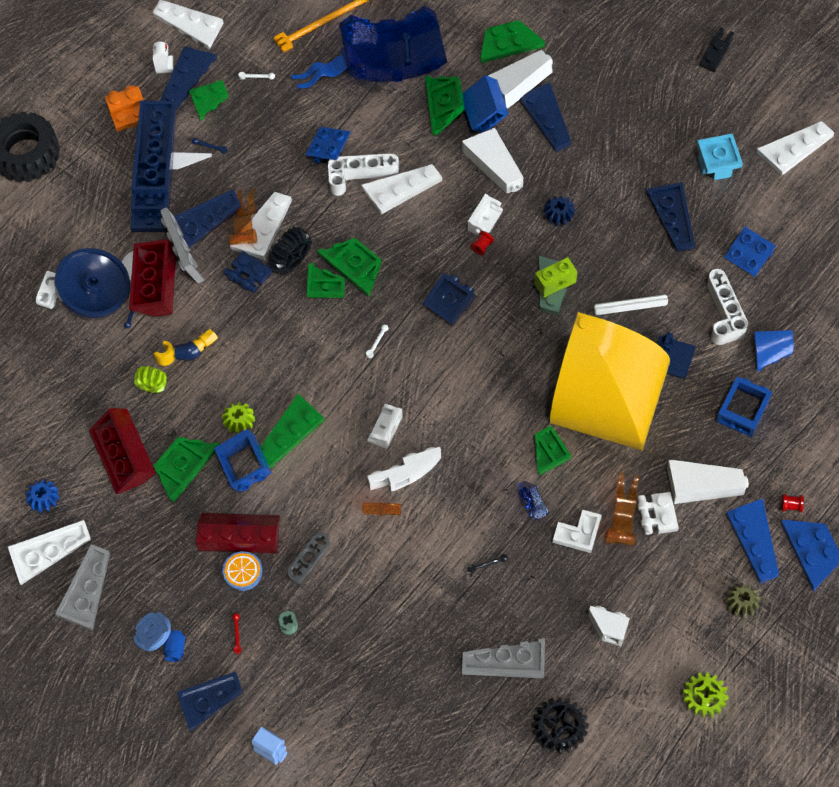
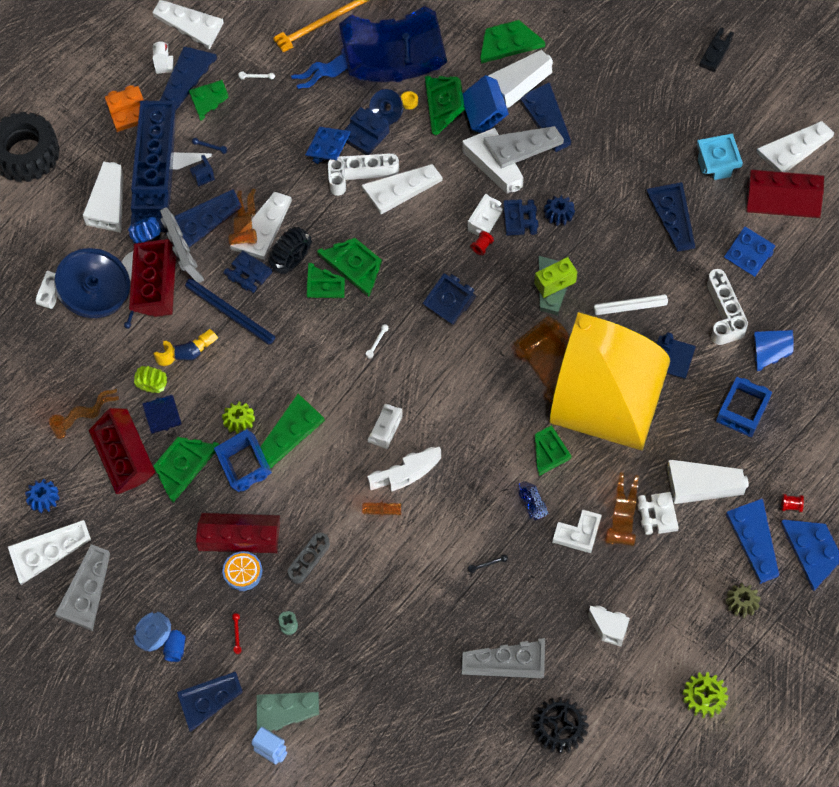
(60, 424): none -> clear orange flag
(106, 199): none -> white slope
(144, 230): none -> blue gear
(162, 414): none -> clear blue piece
(203, 172): none -> dark blue panel
(230, 311): none -> dark blue axle
(283, 709): none -> sand green wing
(366, 130): none -> dark blue plate
(381, 100): none -> dark blue dish
(409, 99): none -> yellow tile
(514, 217): none -> dark blue plate
(521, 145): none -> light grey wing
(545, 350): none -> clear orange windscreen
(785, 193): none -> dark red slope

